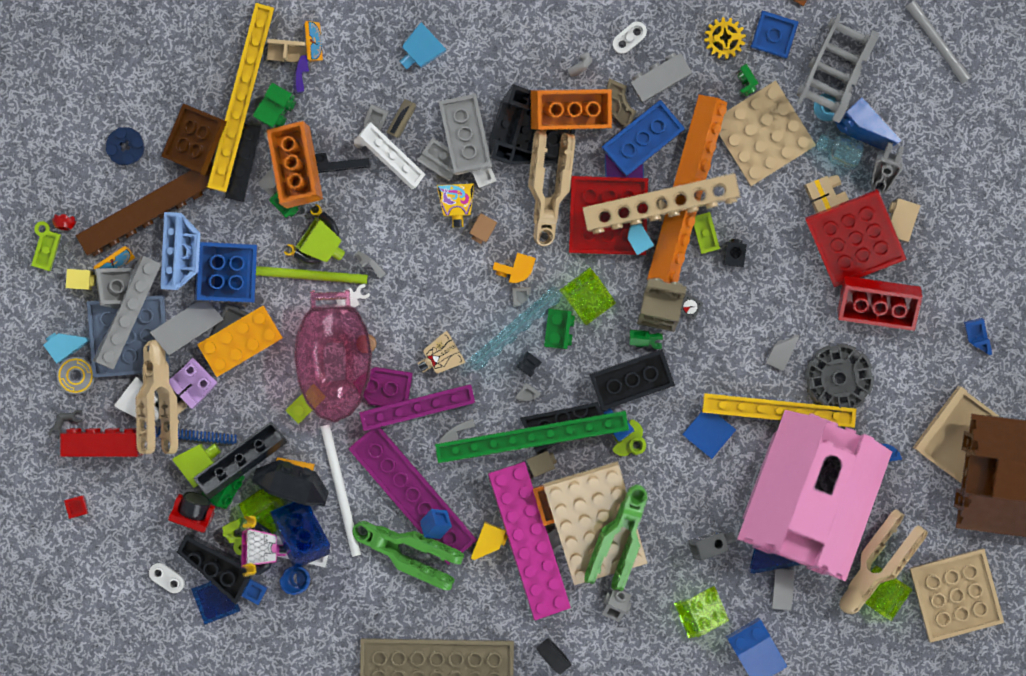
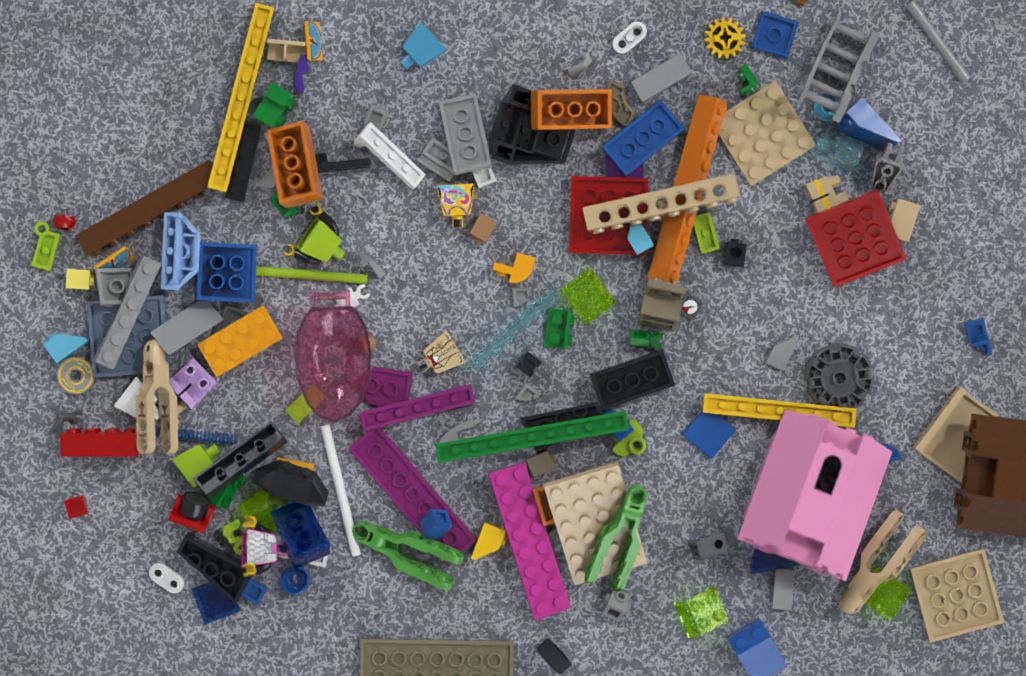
(120, 136): dark blue plate -> none
(194, 139): reddish brown plate -> none
(401, 118): dark tan slope -> none
(547, 208): tan piece -> none
(880, 303): red brick -> none

